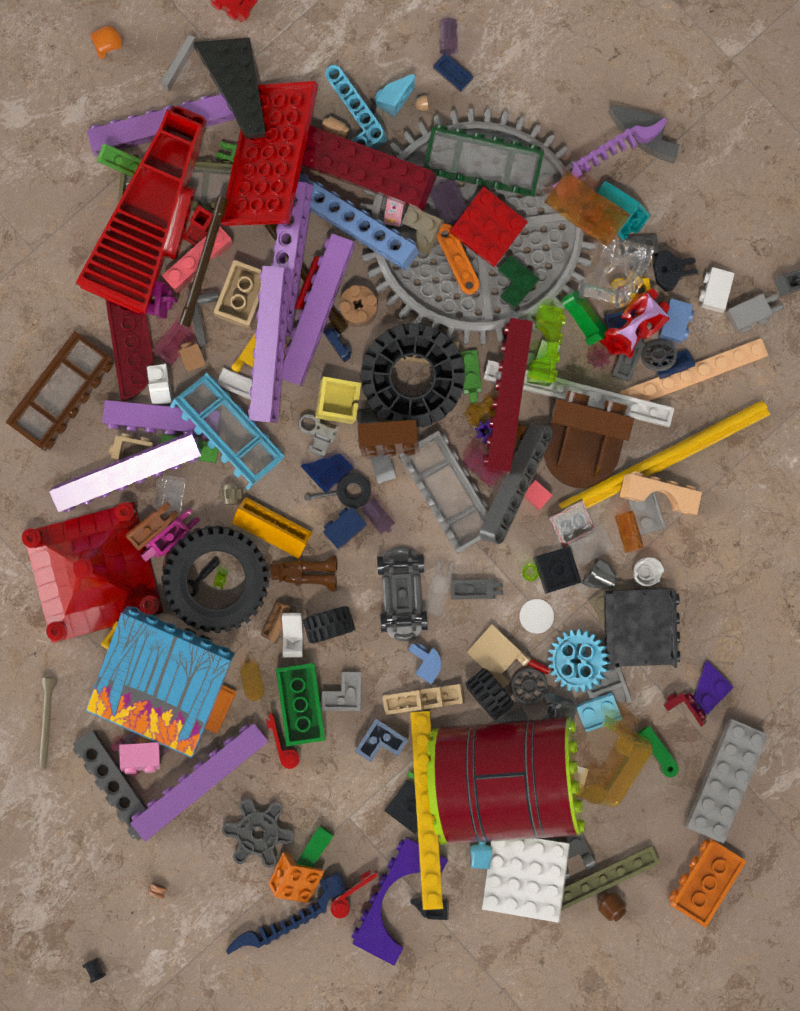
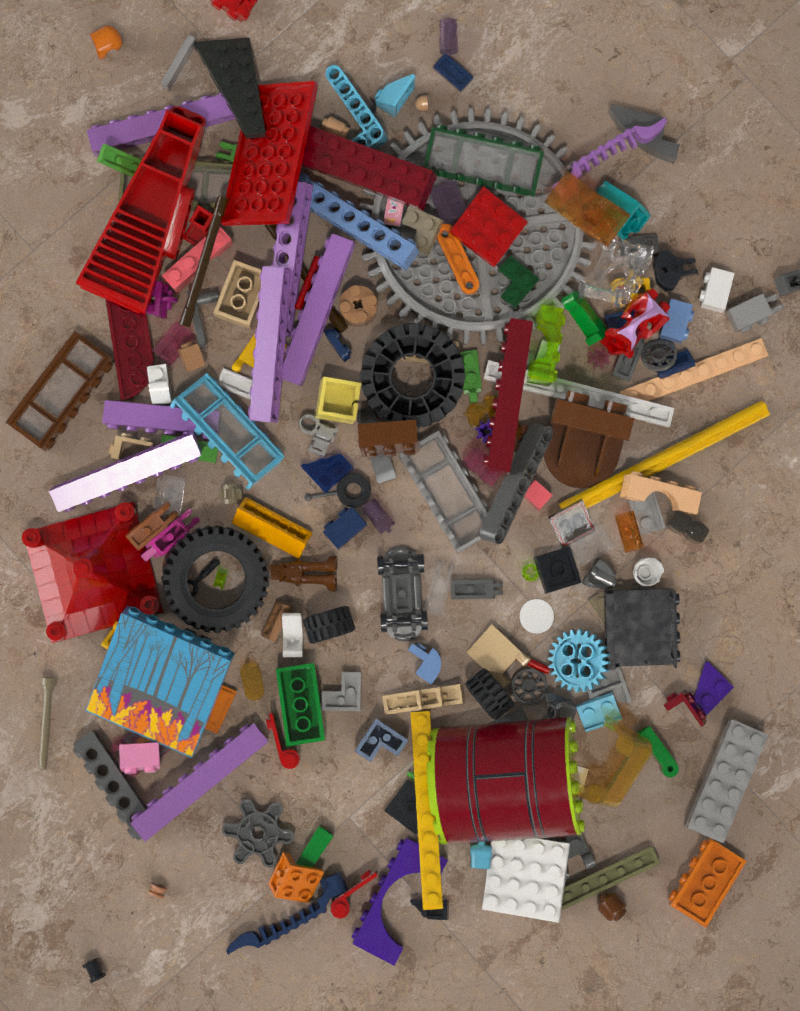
(692, 530): none -> clear smoke brick

